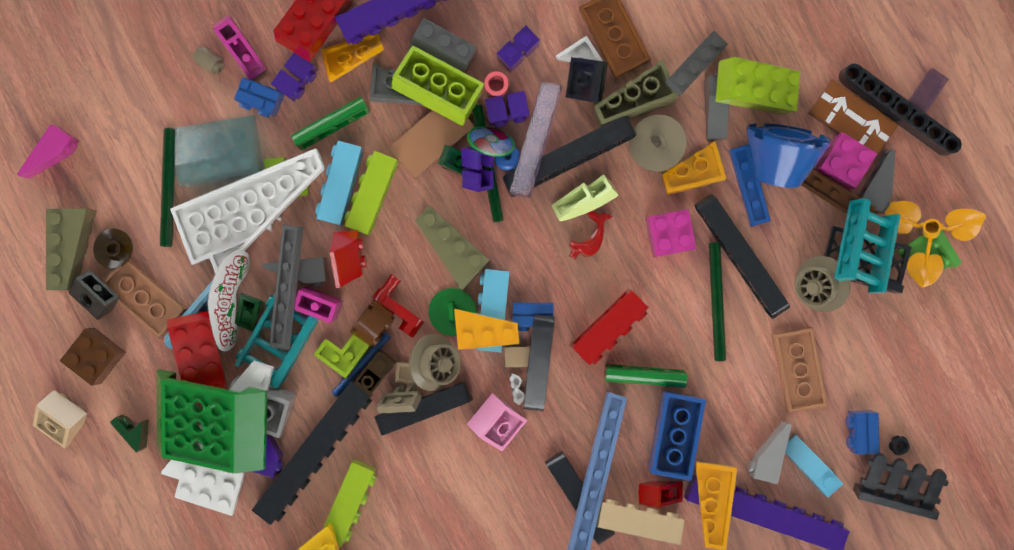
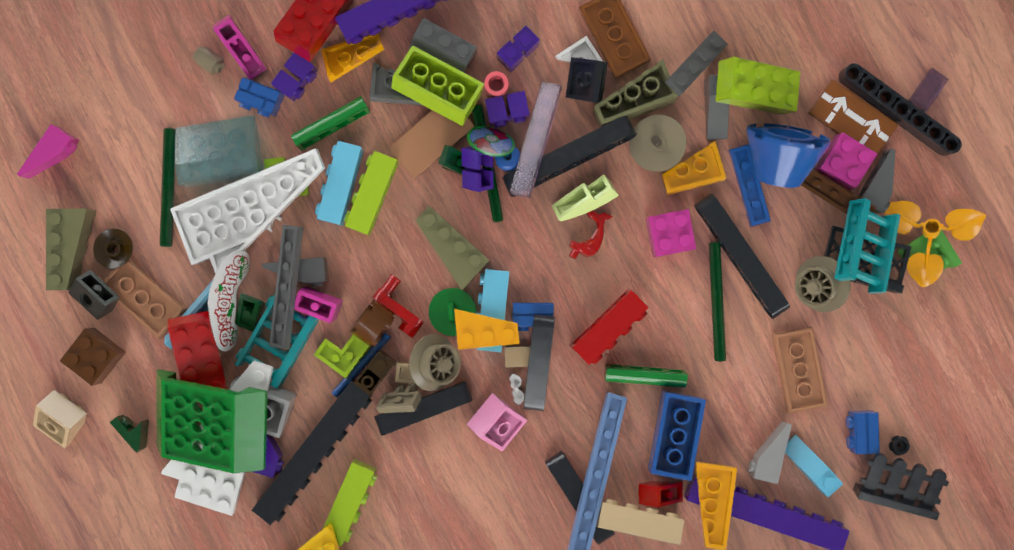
(347, 257): red slope -> none

